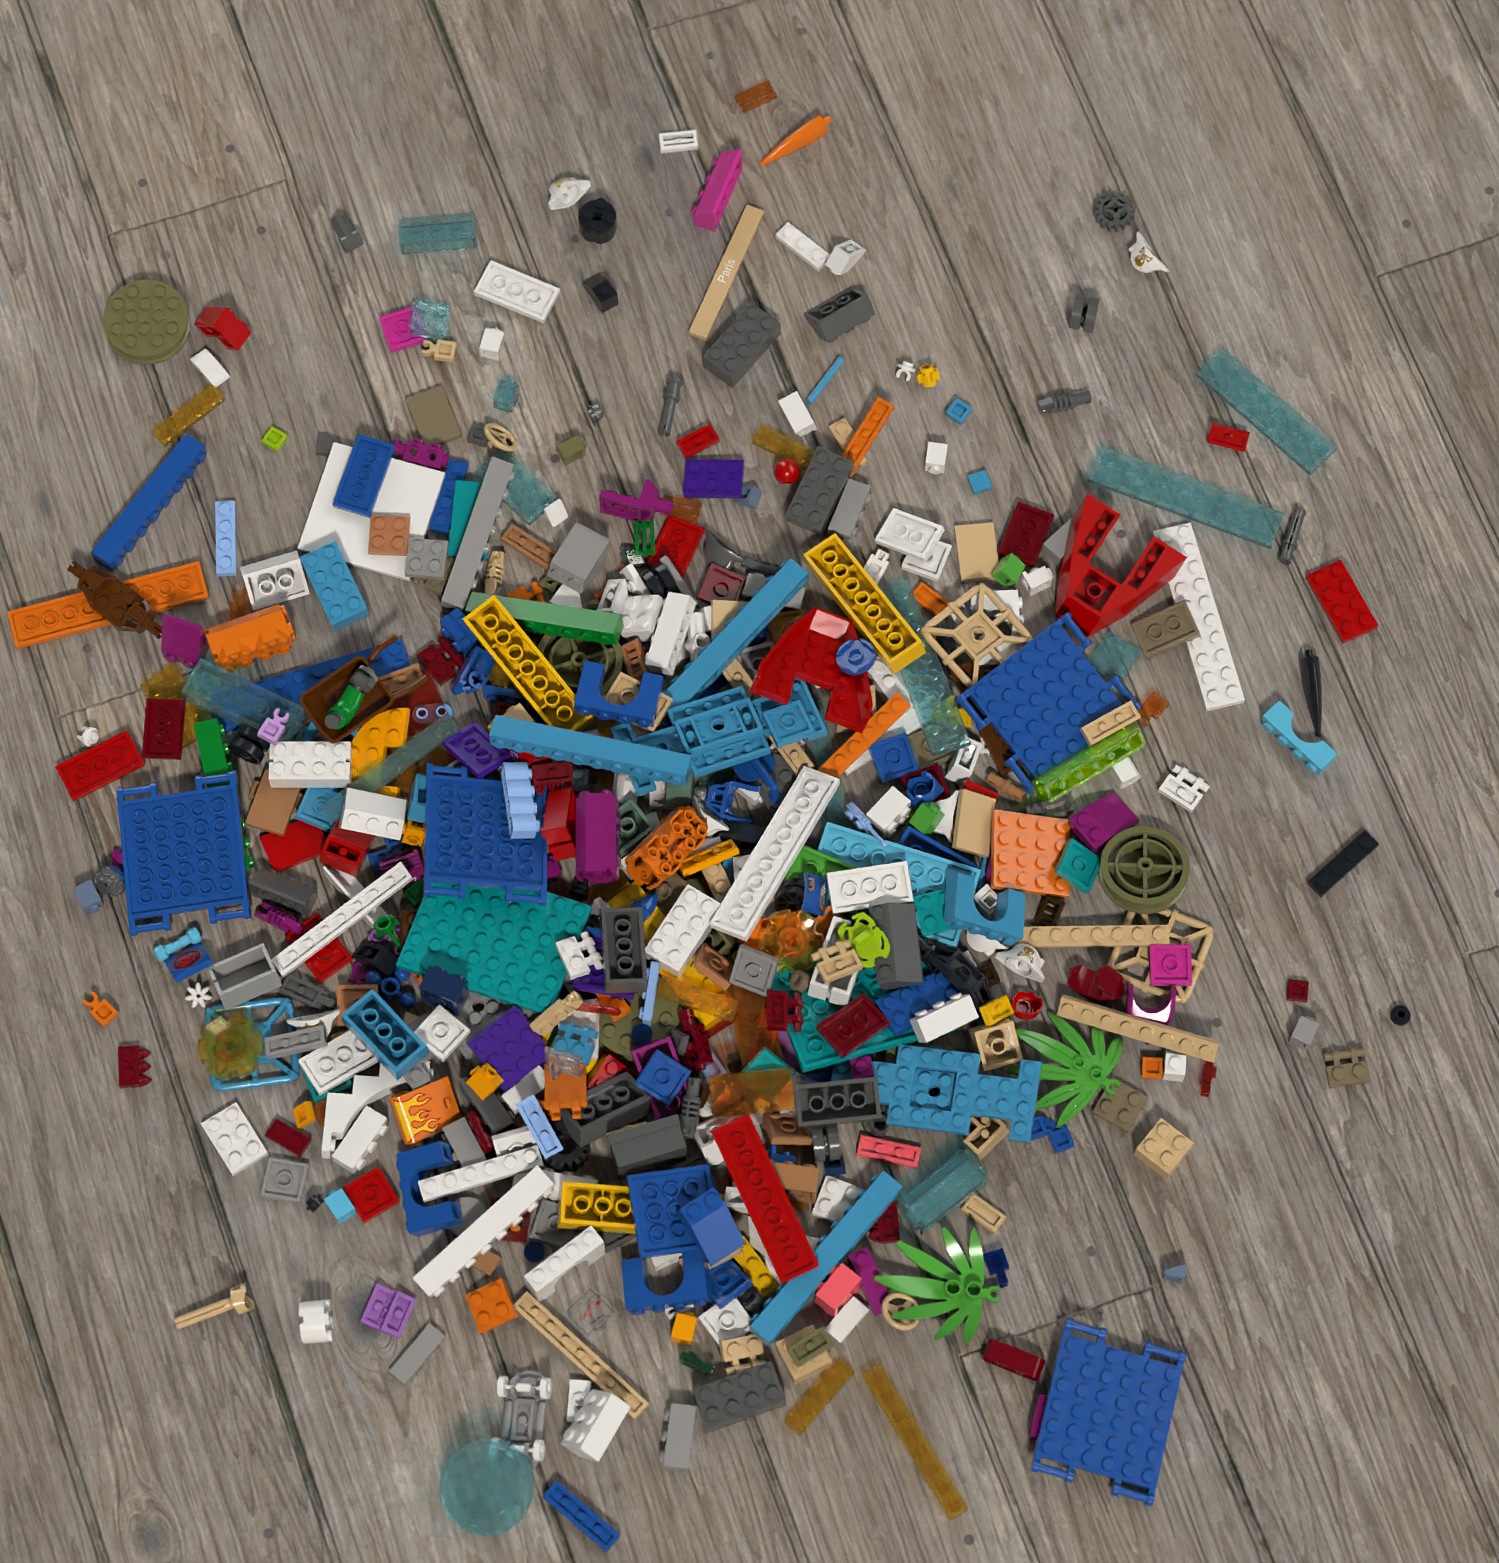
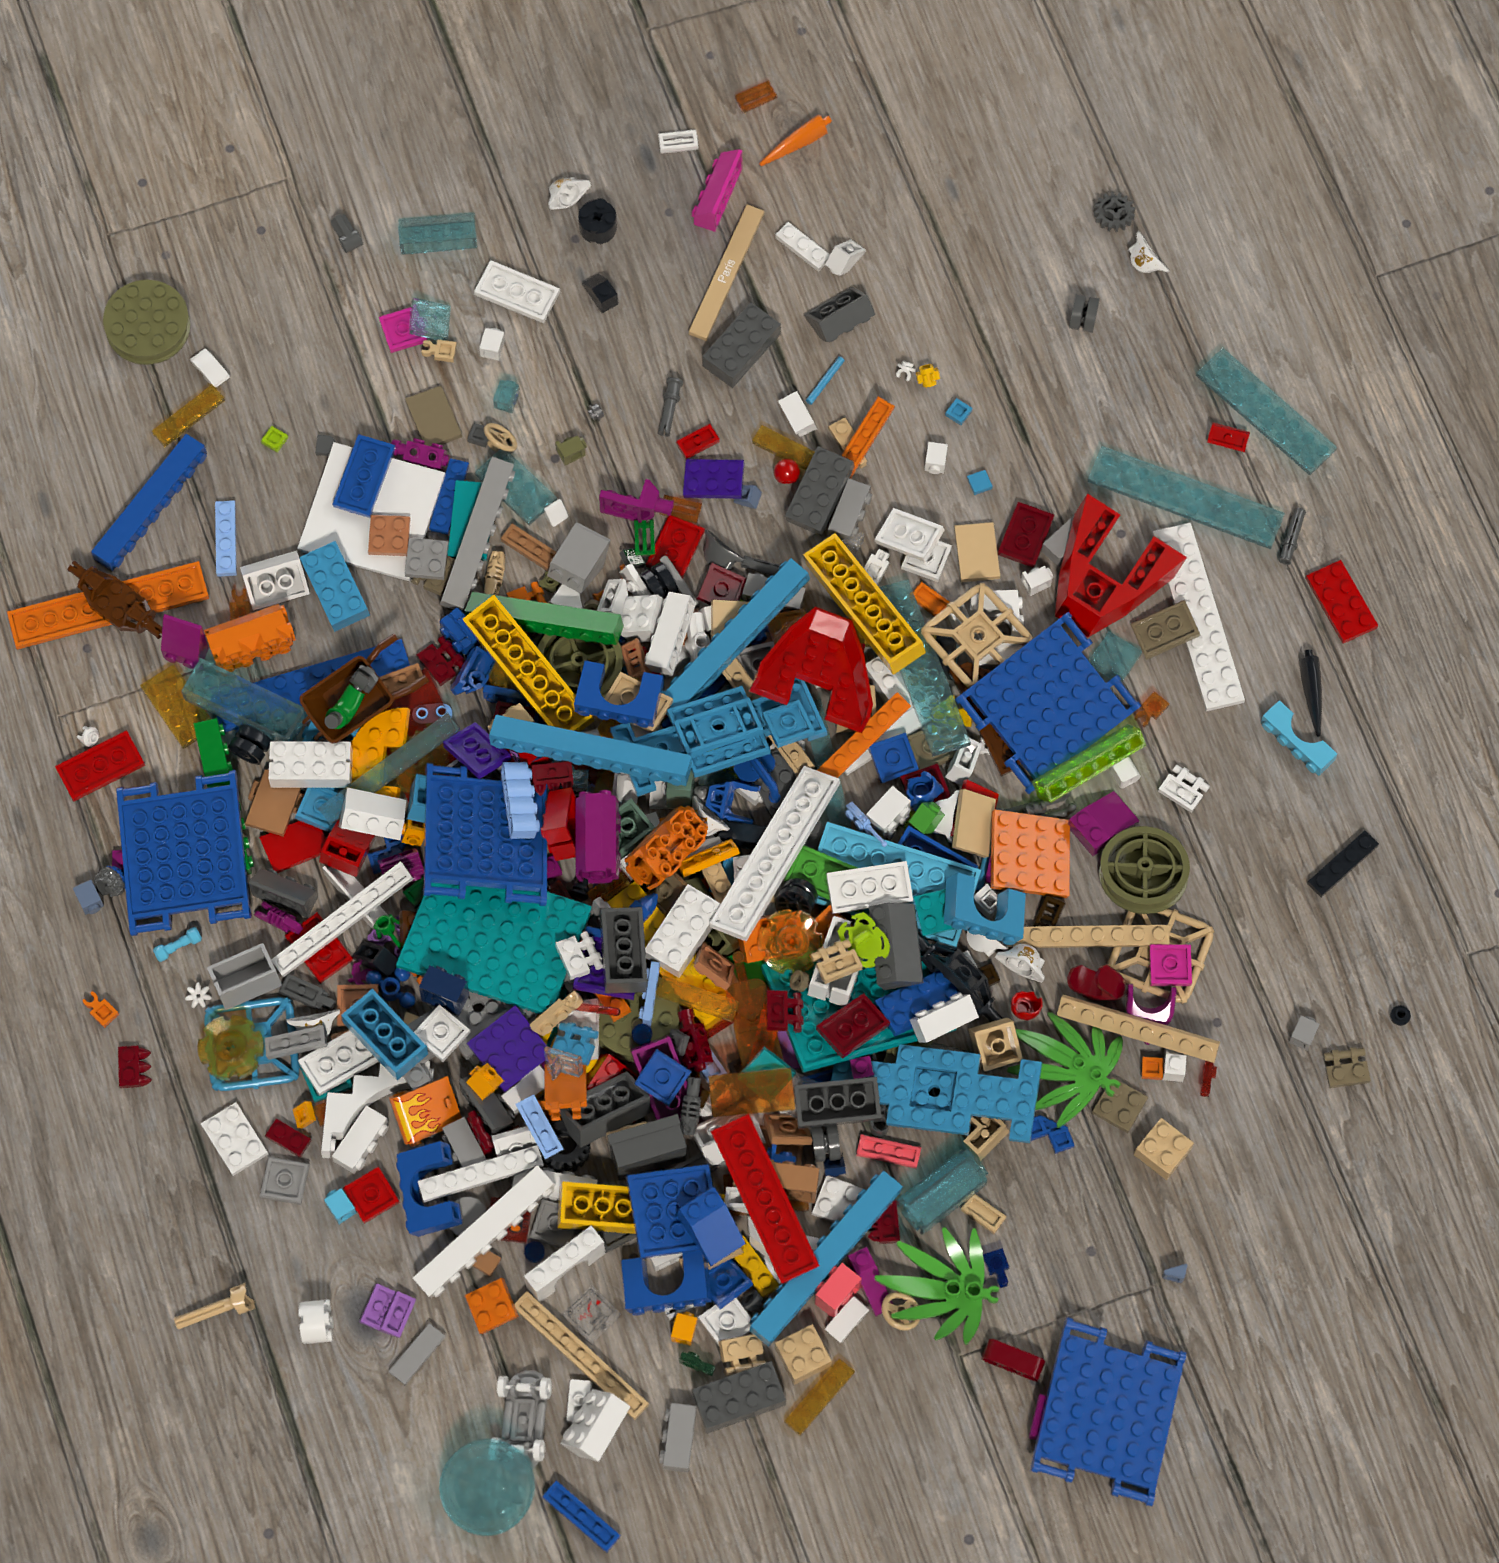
(163, 729): dark red plate -> none
(188, 962): blue tile -> none
(223, 325): red brick -> none
(273, 729): lavender plate -> none
(314, 1202): black plate -> none
(754, 970): light grey plate -> none
(810, 1347): olive plate -> none
(815, 895): blue sticker -> none
(855, 657): blue tile -> none
(915, 1442): clear yellow plate -> none
(996, 1010): yellow plate -> none
(1006, 787): medium nougat pin -> none
(1008, 570): bright green brick -> none
(1063, 402): dark grey hinge -> none
(1078, 866): teal plate -> none
(1110, 723): tan plate -> none
(1297, 990): dark red tile -> none

